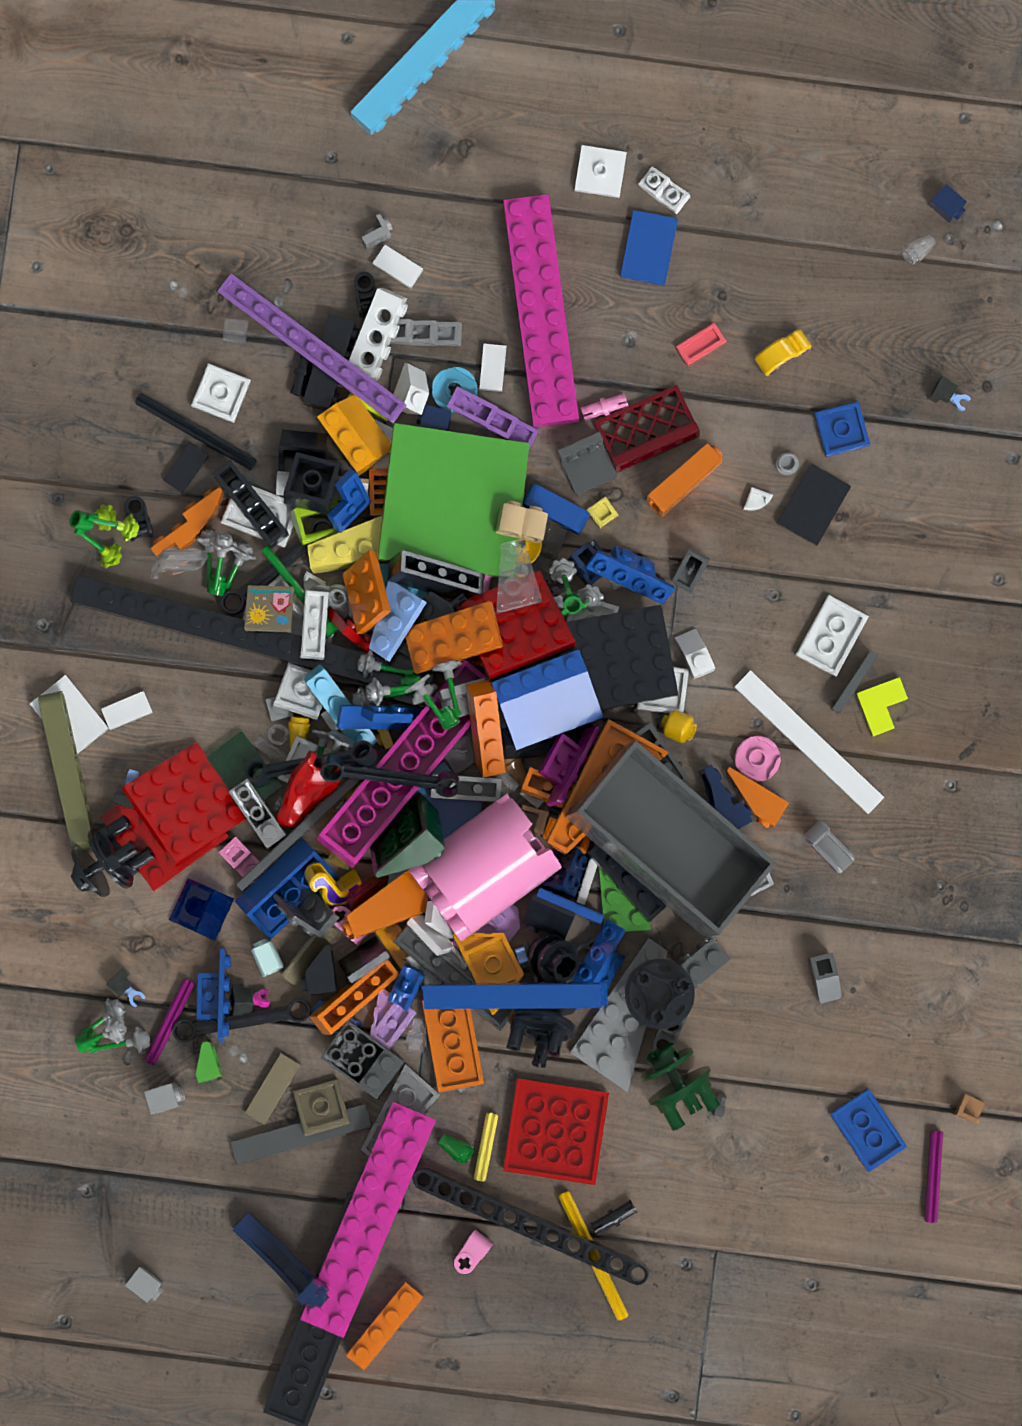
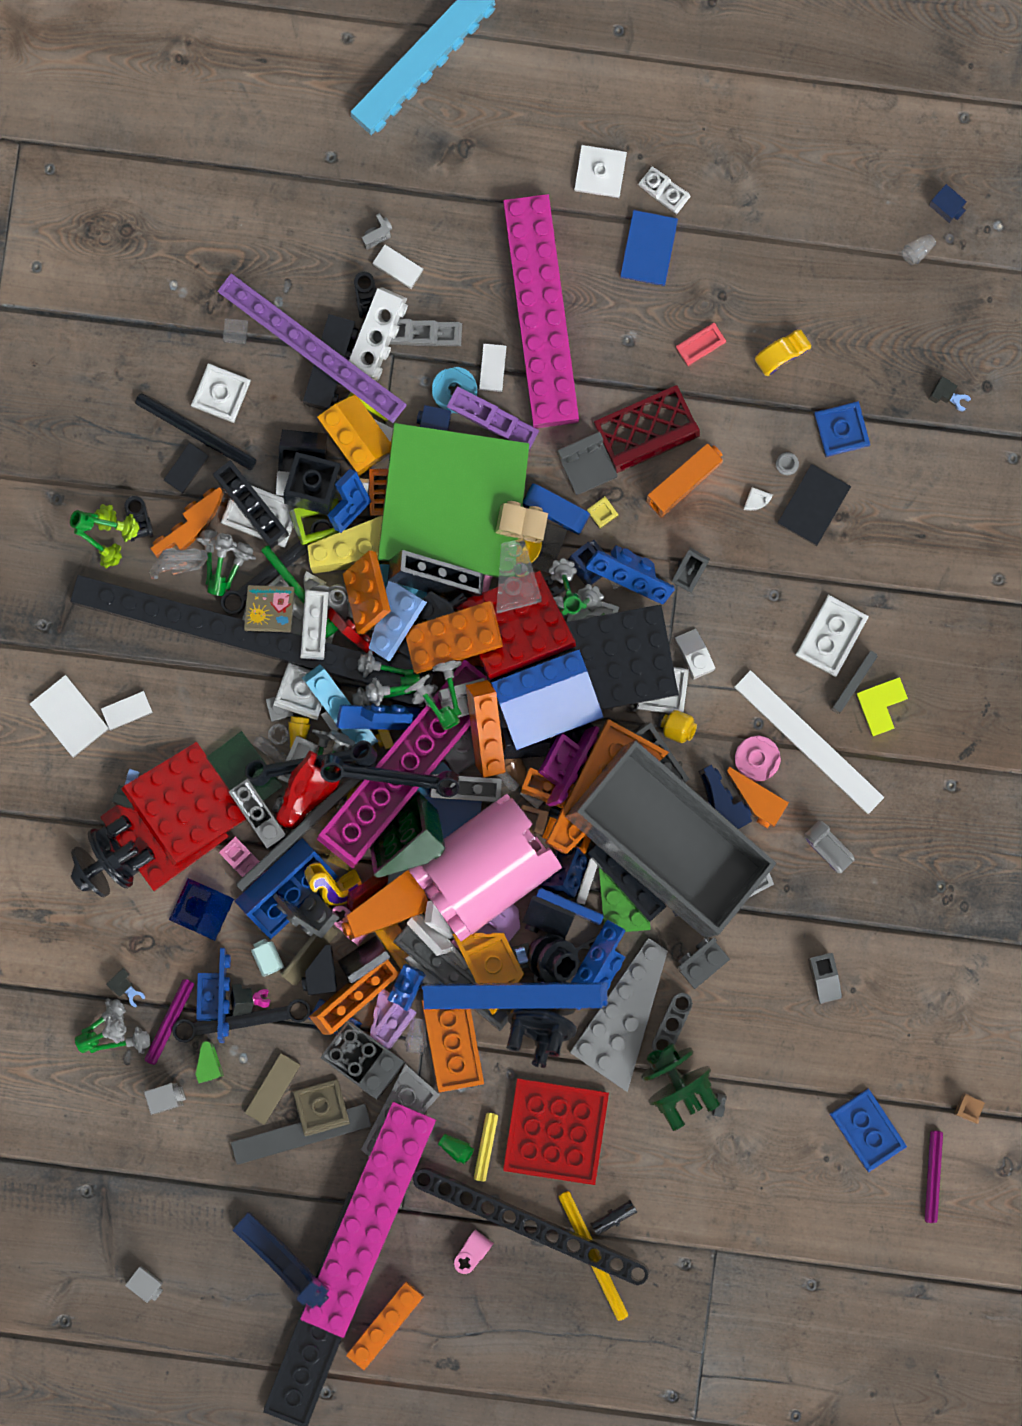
(66, 768): olive beam -> none
(302, 375): black pin -> none
(412, 389): white slope -> none
(604, 406): bright pink pin -> none
(659, 994): black piece -> none

